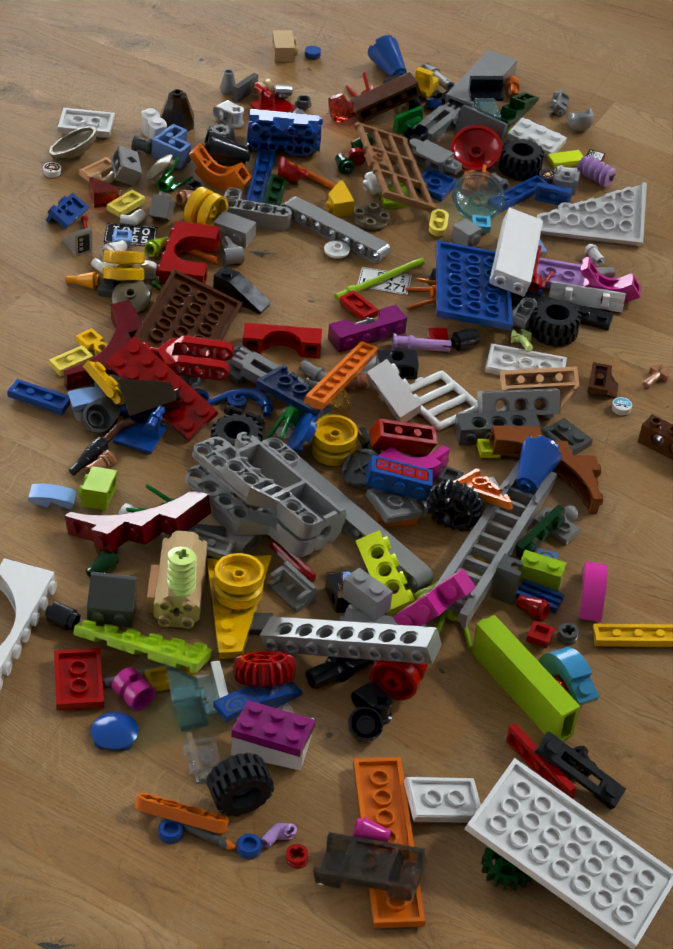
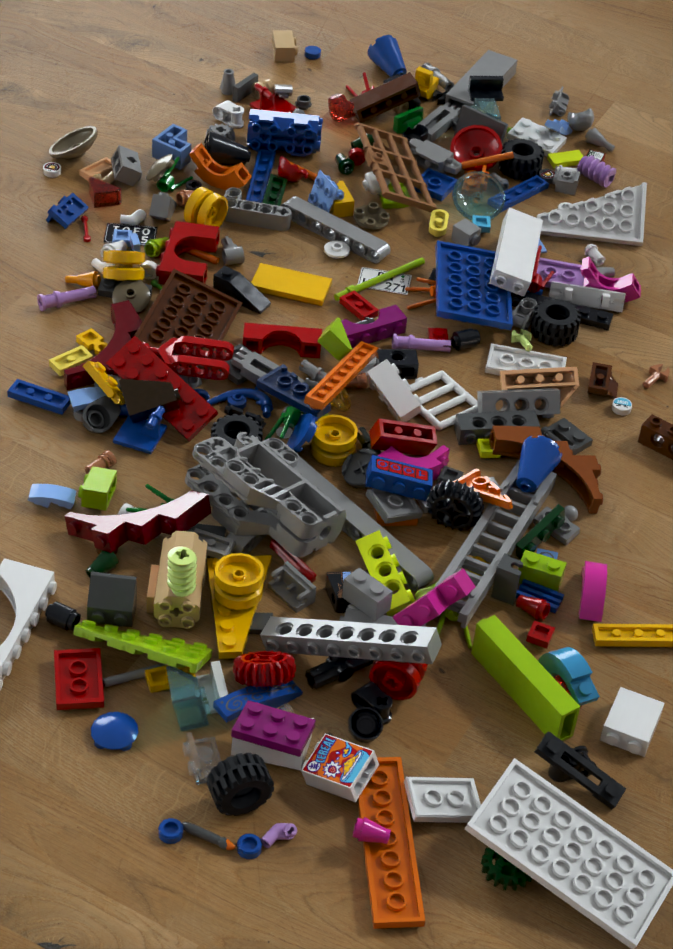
(57, 299): none -> lavender pin
(77, 118): white plate -> none
(79, 241): light grey slope -> none
(100, 444): black piece -> none
(126, 203): light yellow plate -> none
(133, 688): dark pink wheel -> none
(134, 242): none -> light blue tile
(141, 144): dark grey bush -> none
(152, 123): white brick -> none
(178, 110): dark brown cone -> none
(181, 813): orange beam -> none
(237, 228): light grey brick -> none
(291, 284): none -> yellow tile
(299, 862): red bush -> none
(324, 192): none -> light blue hinge
(335, 340): none -> lime slope
(340, 767): none -> brick
(371, 865): clear smoke piece -> none
(433, 103): blue tile -> none
(486, 160): none -> orange bar
(512, 85): orange axle -> none
(517, 108): dark green slope -> none
(525, 749): red tile -> none
(552, 194): blue plate -> none
(559, 126): none -> light blue slope
(568, 628): dark grey bush -> none
(595, 137): none -> light grey cone
(632, 721): none -> white brick

